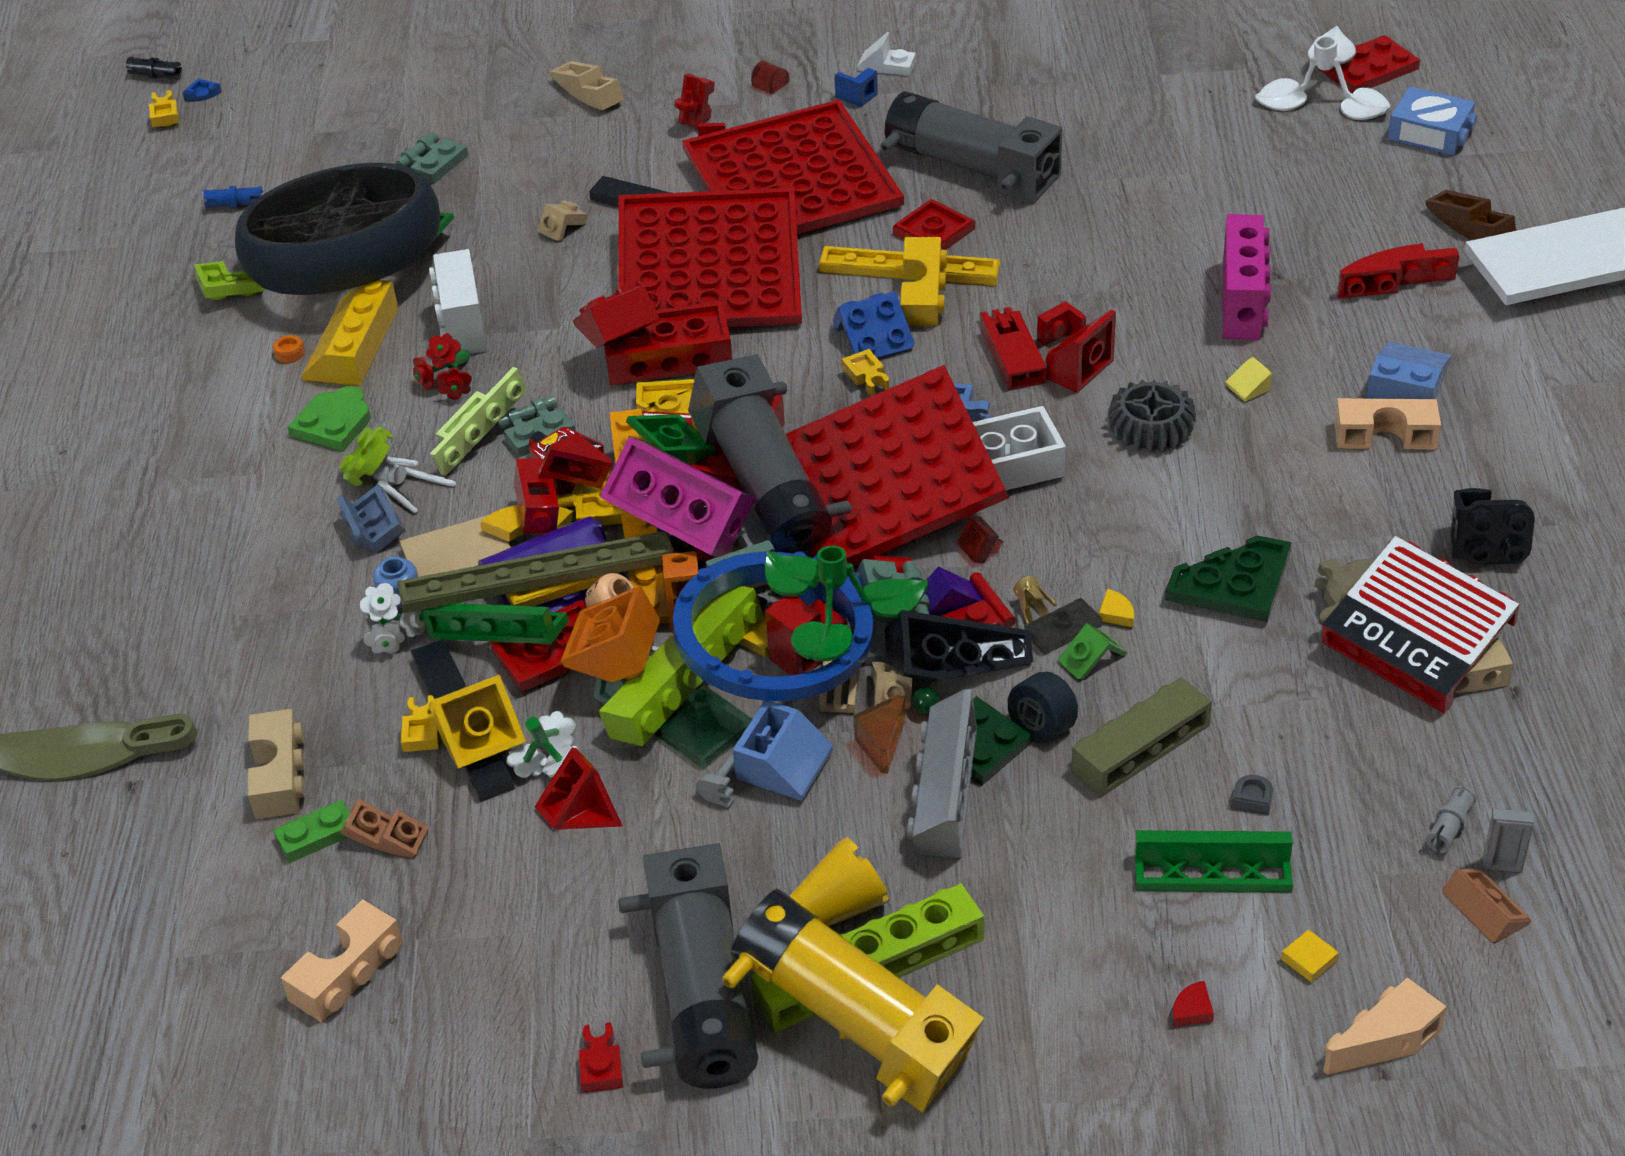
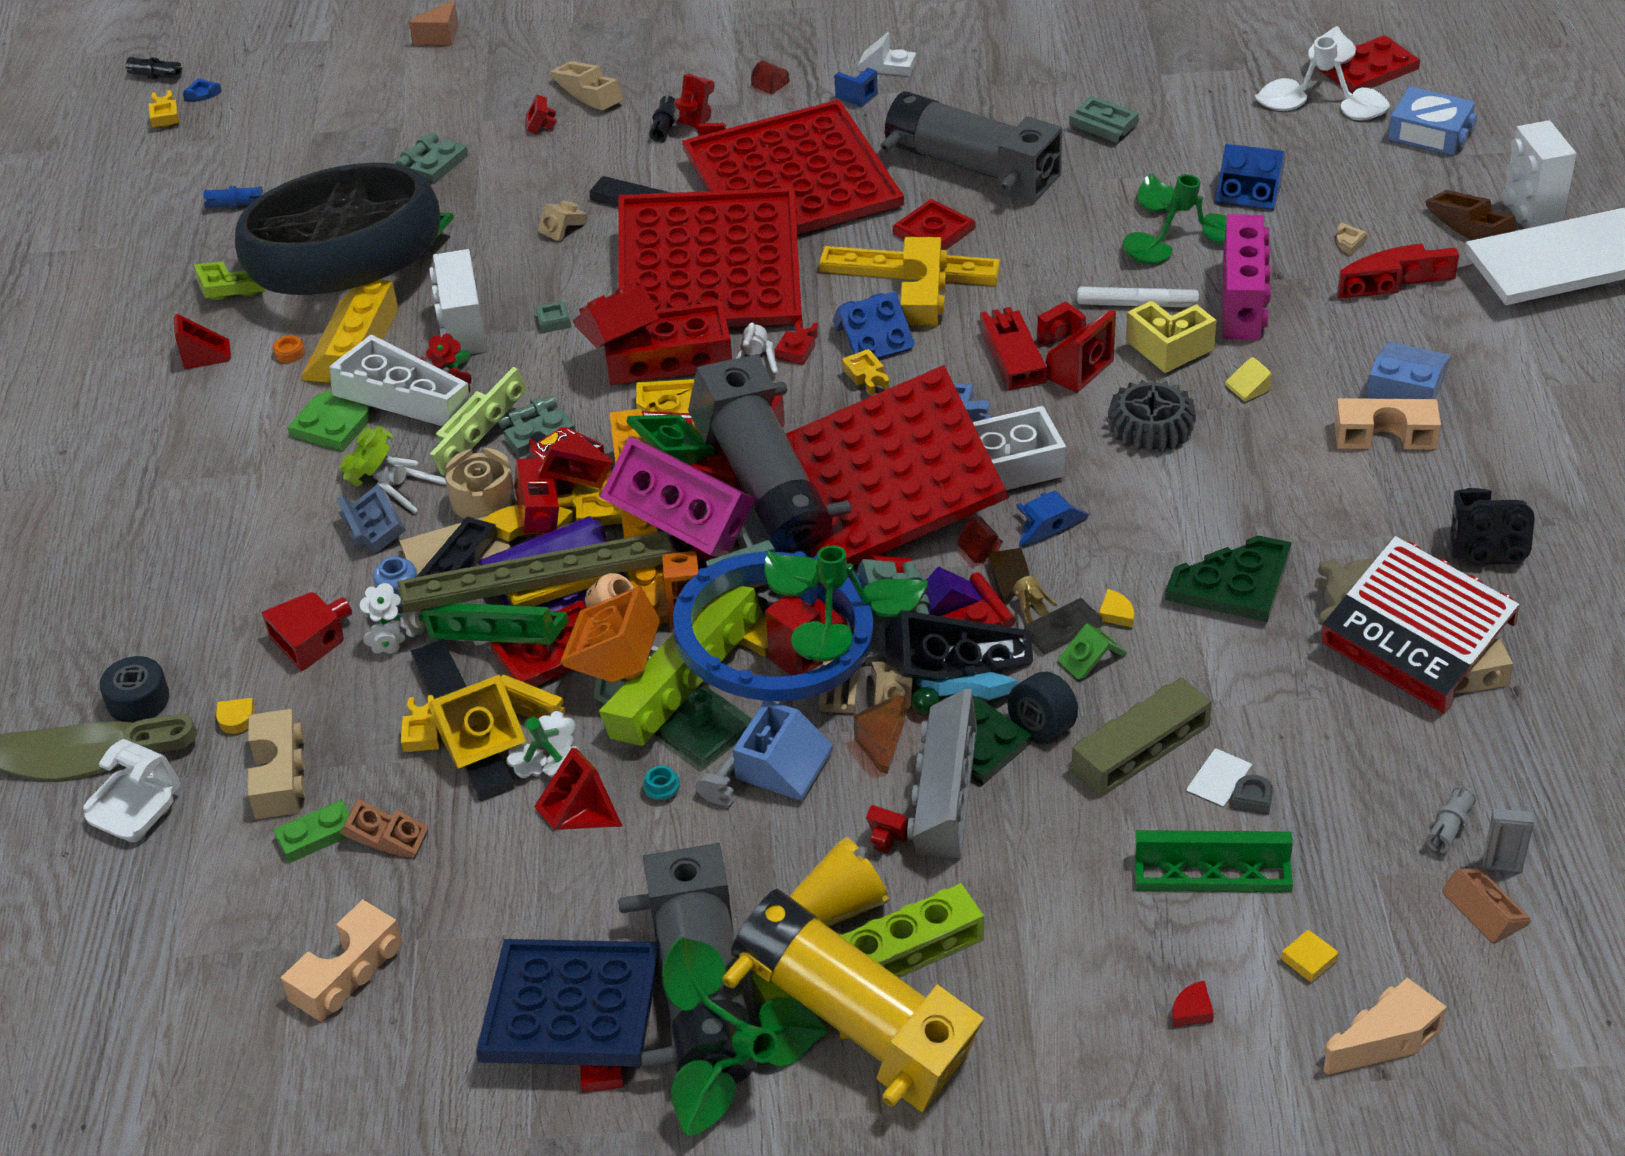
(133, 796): none -> white piece
(134, 689): none -> black wheel
(198, 344): none -> red slope
(234, 715): none -> yellow tile
(306, 627): none -> red torso
(397, 382): none -> white wedge
(435, 26): none -> nougat slope
(462, 547): none -> black plate
(479, 483): none -> tan brick
(530, 700): none -> yellow tile
(540, 115): none -> red tile
(553, 316): none -> sand green tile
(569, 1003): none -> dark blue plate
(661, 783): none -> teal plate
(663, 119): none -> black pin
(756, 342): none -> white plant
(784, 1035): none -> green plant
(797, 345): none -> red plate
(886, 827): none -> red tile
(983, 685): none -> medium azure tile
(1007, 569): none -> dark brown tile
(1048, 516): none -> blue piece
(1104, 118): none -> sand green plate
(1137, 296): none -> white axle
(1158, 197): none -> green plant
(1170, 339): none -> light yellow brick
(1218, 777): none -> white sticker
(1250, 176): none -> blue slope
(1350, 238): none -> tan tile
(1538, 174): none -> white brick

